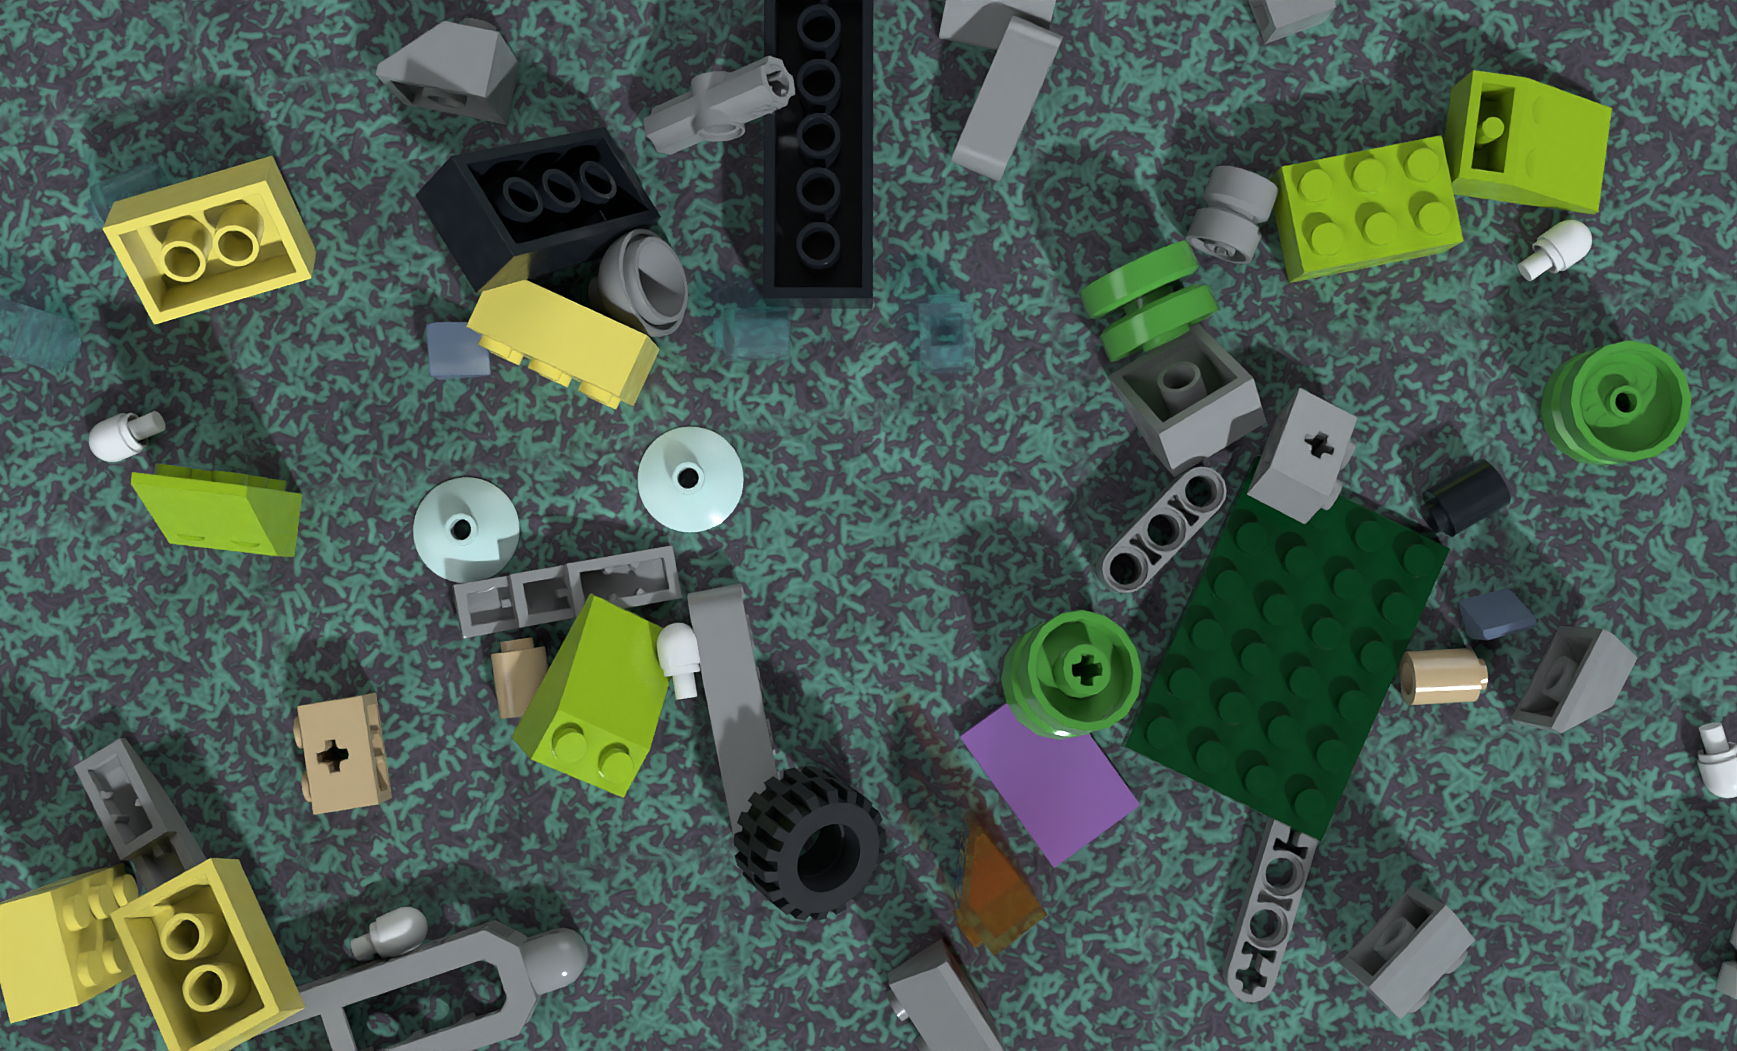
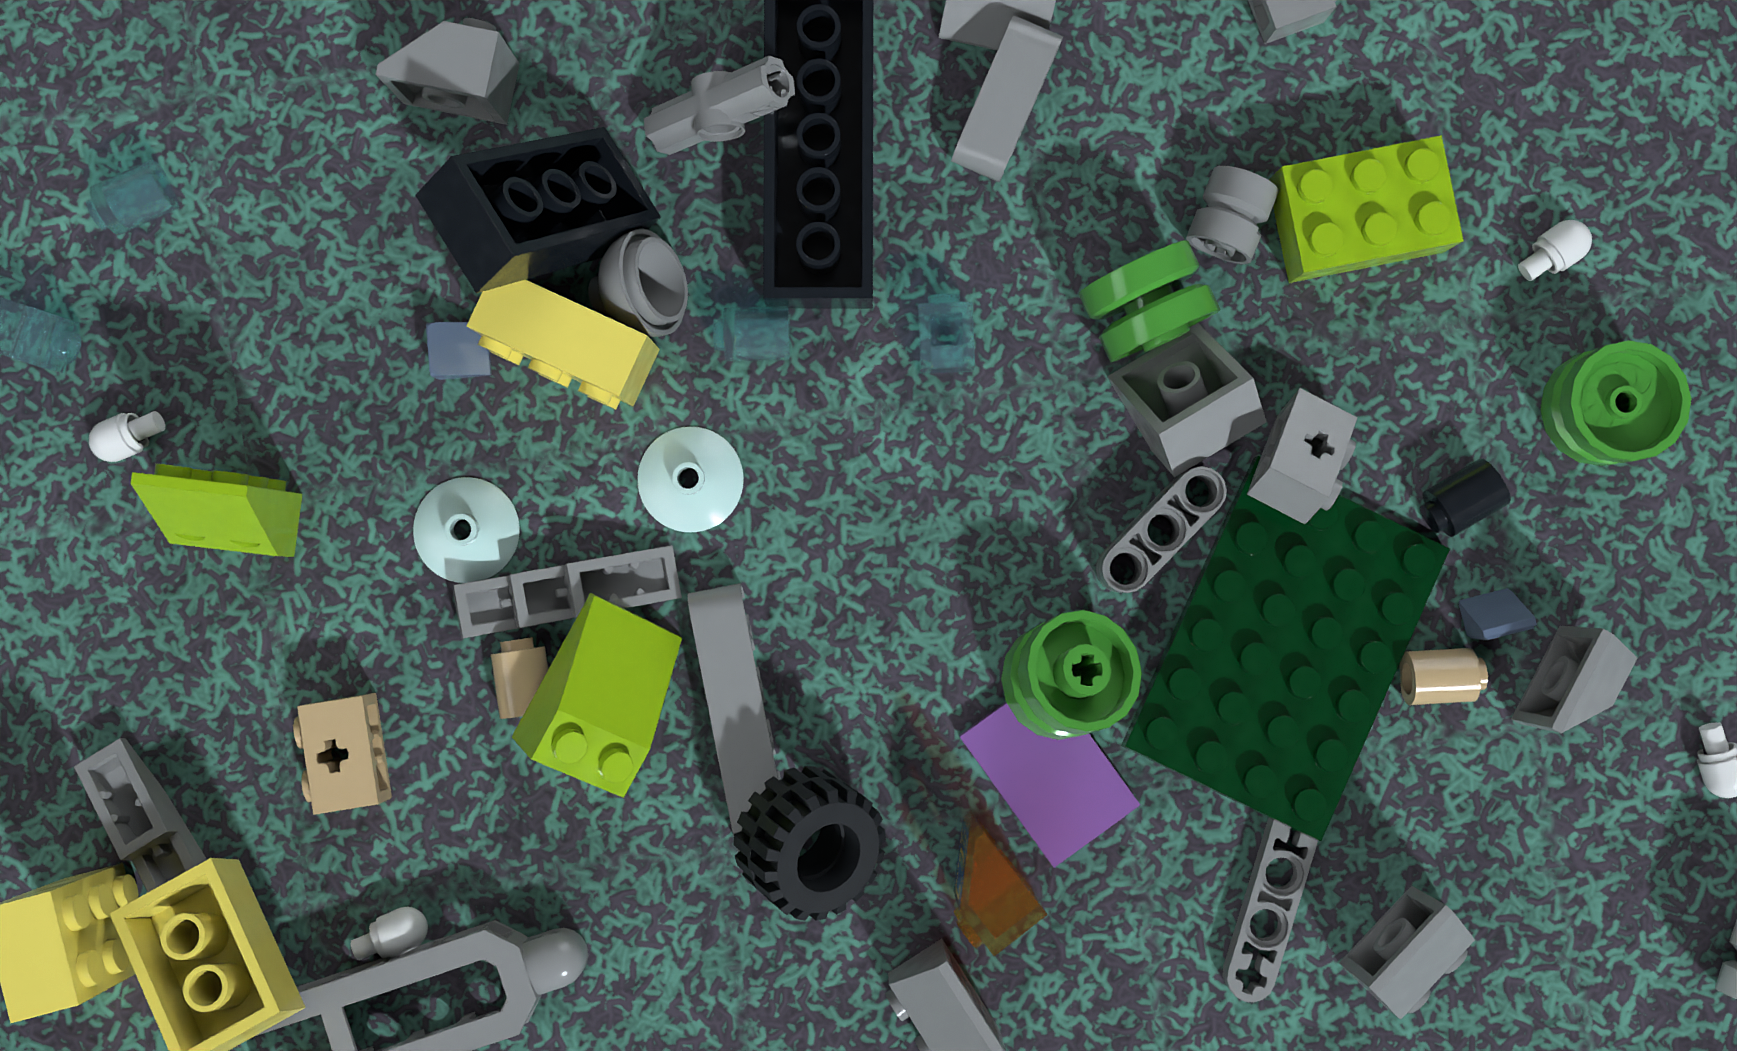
(211, 240): light yellow brick -> none
(679, 658): white cylinder -> none
(1525, 143): lime slope -> none

